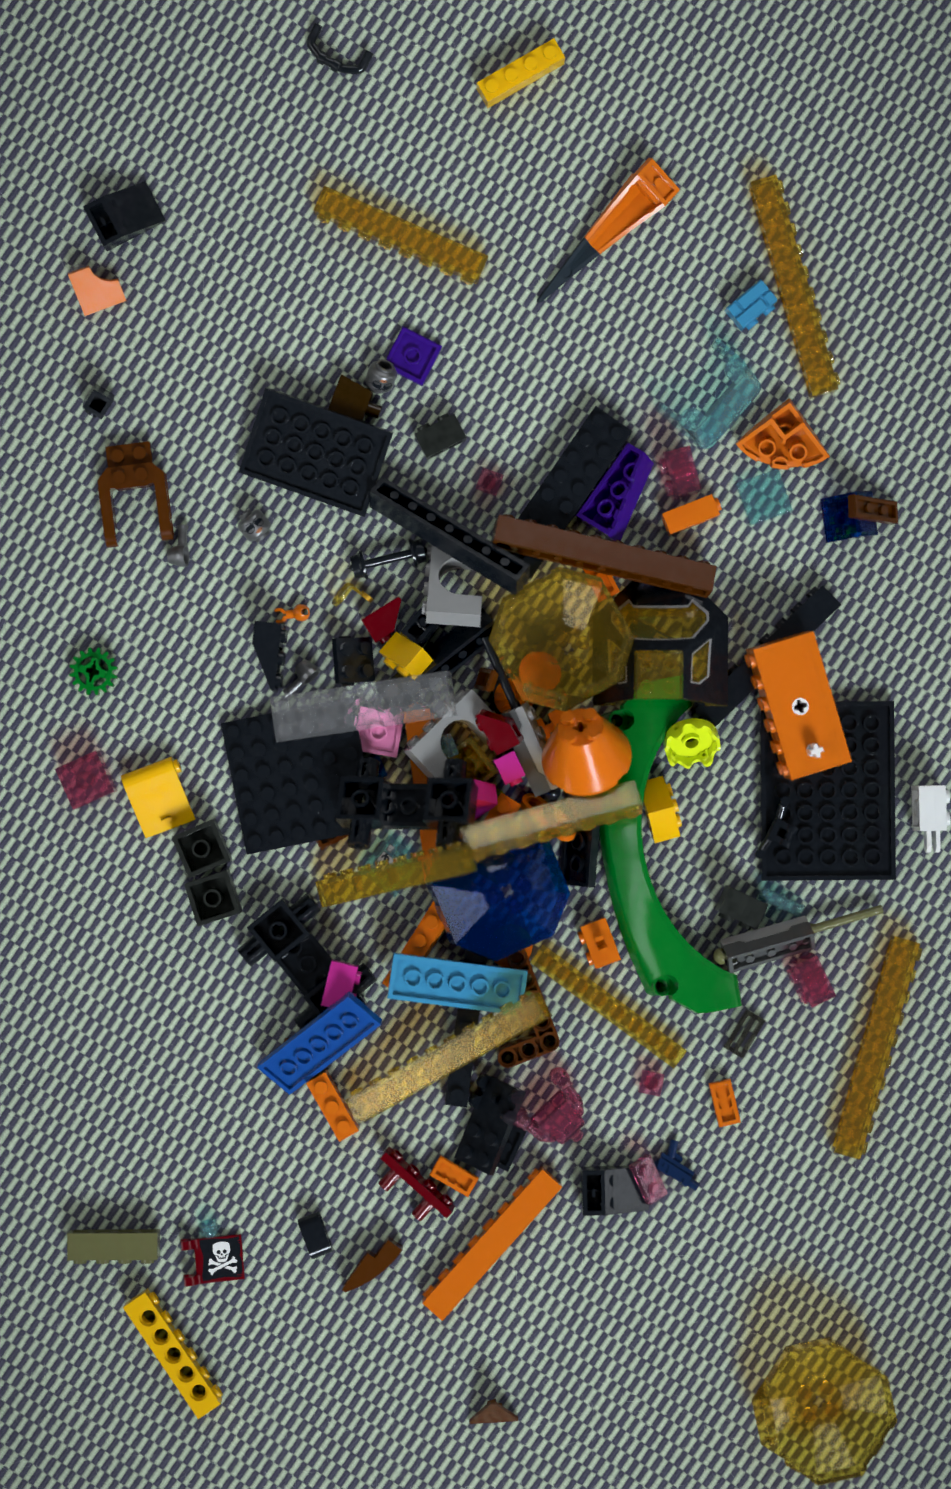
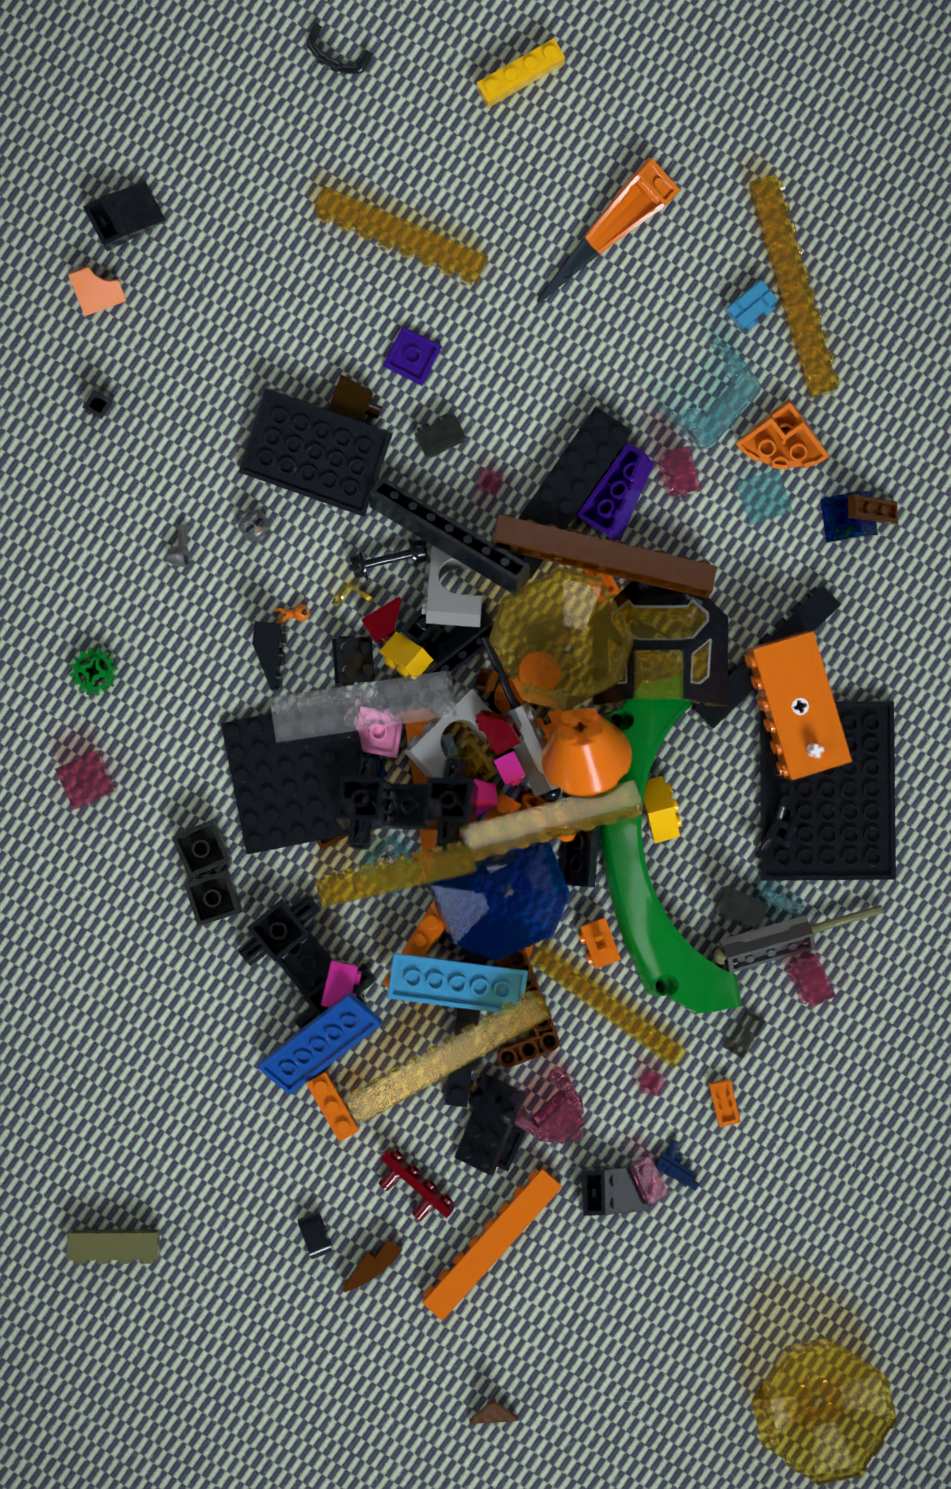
(132, 468): reddish brown plate -> none
(156, 794): yellow door -> none
(199, 1403): yellow brick -> none
(208, 1228): clear light blue plate -> none
(215, 1258): flag -> none
(306, 673): flat silver bar -> none
(381, 376): flat silver head -> none
(454, 1175): orange plate -> none
(691, 514): orange brick -> none
(701, 749): neon yellow plate -> none
(876, 1047): clear yellow brick -> none
(930, 813): white brick -> none

